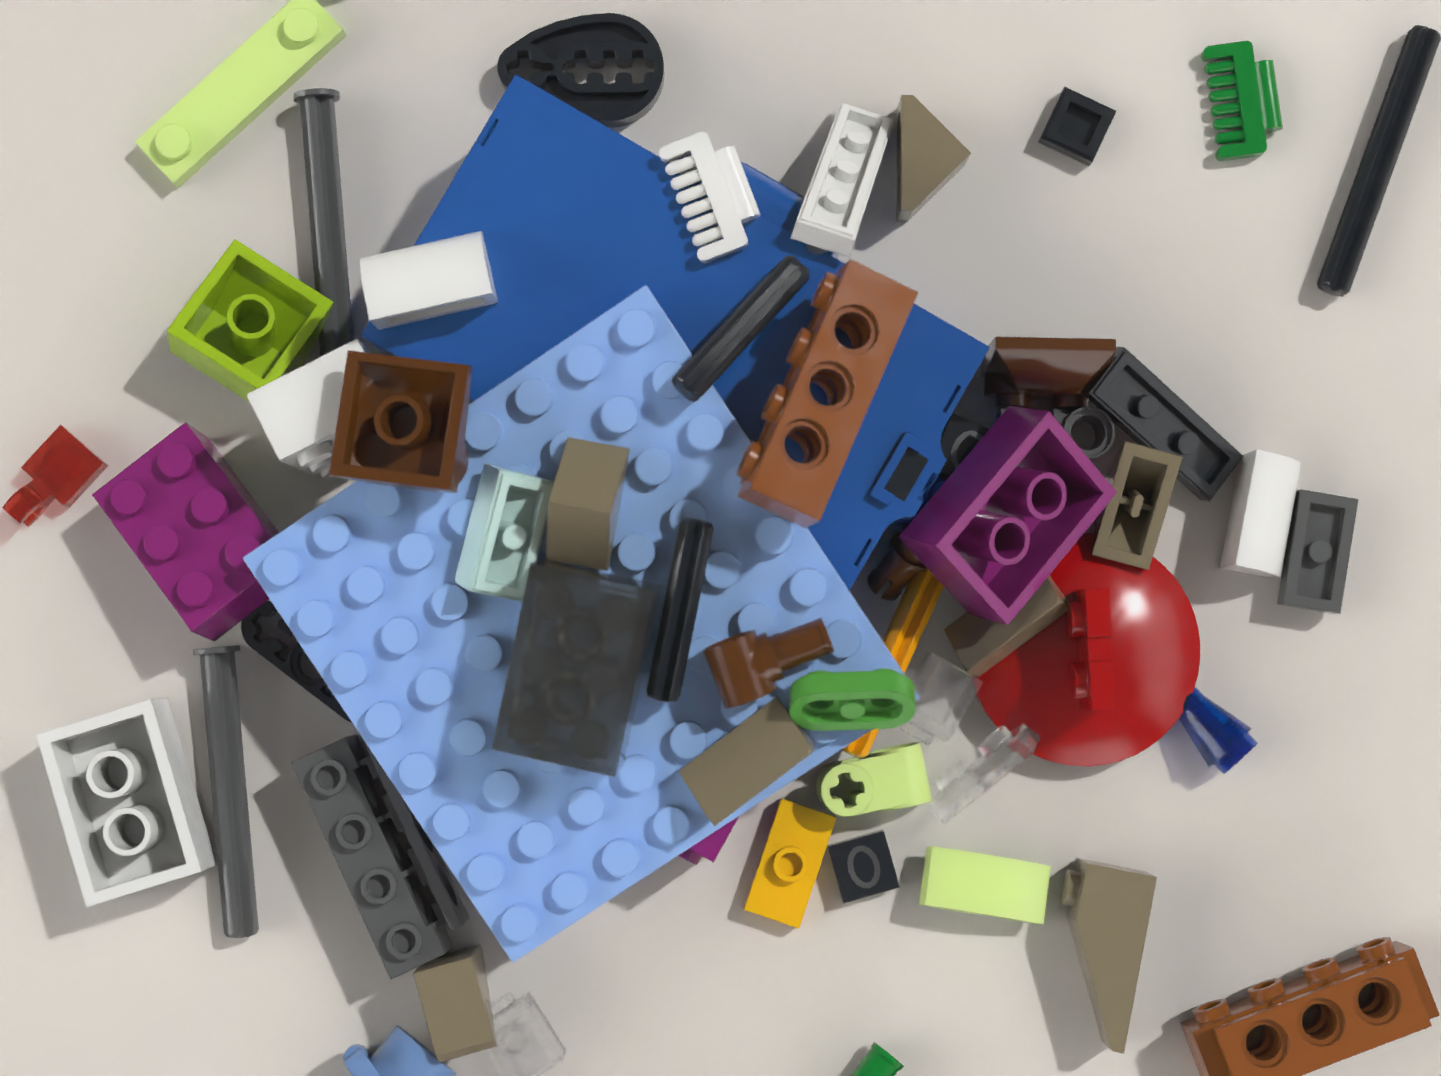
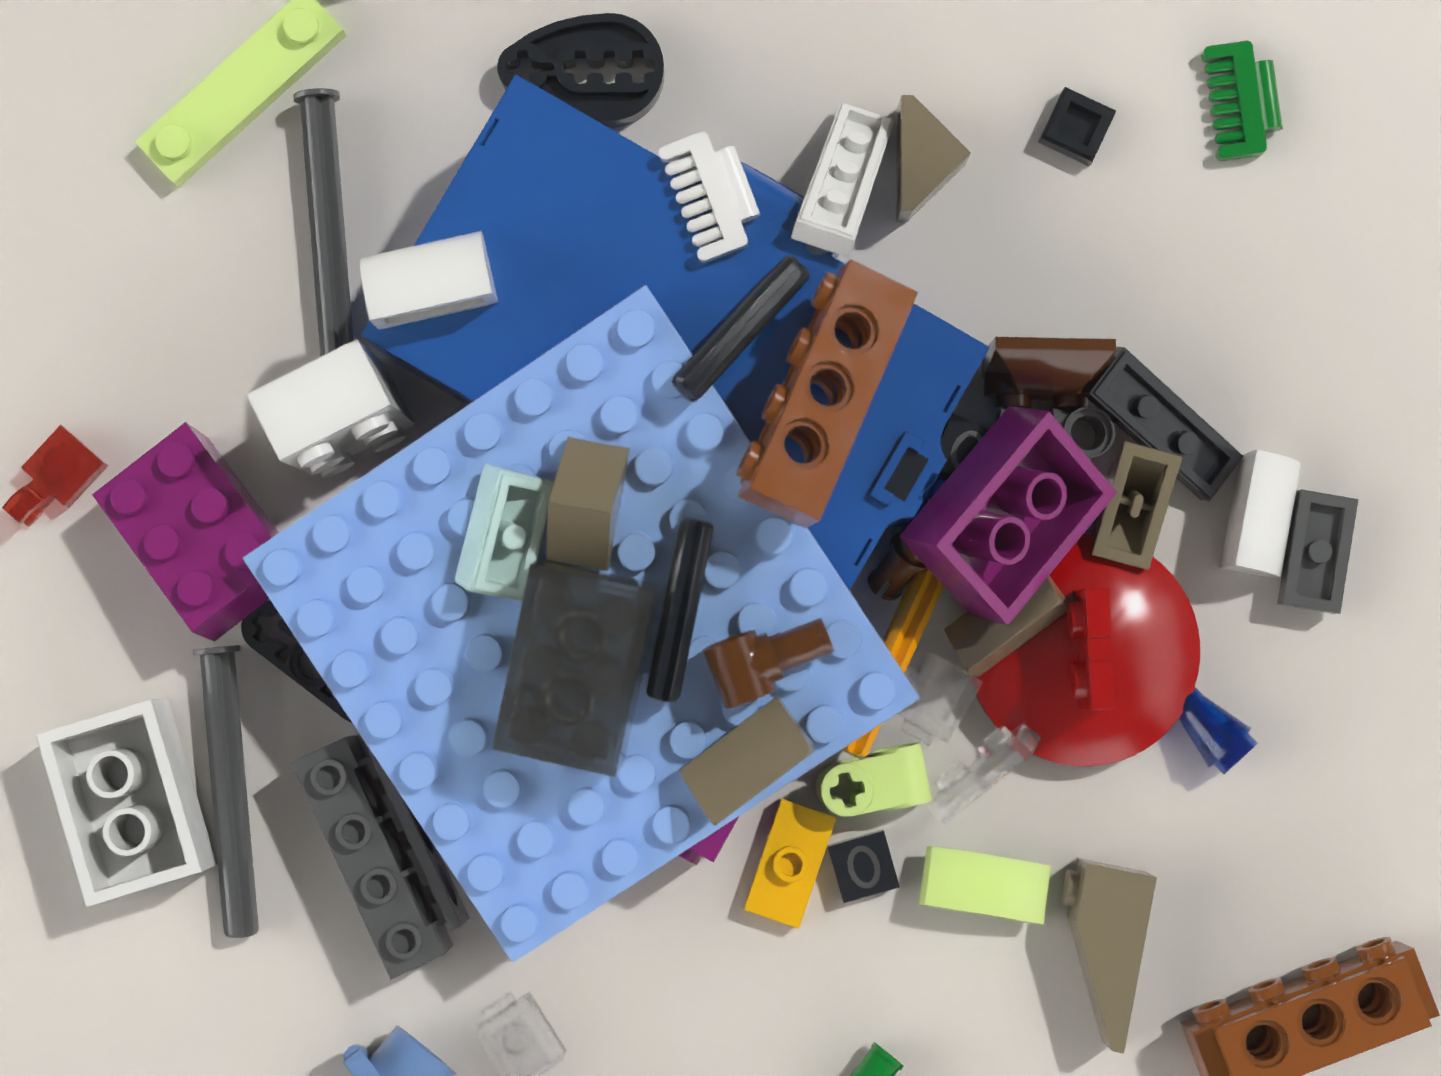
(248, 322): lime slope -> none
(402, 422): reddish brown slope -> none
(457, 1003): dark tan slope -> none
(852, 700): bright green plate -> none
(1378, 161): black axle -> none

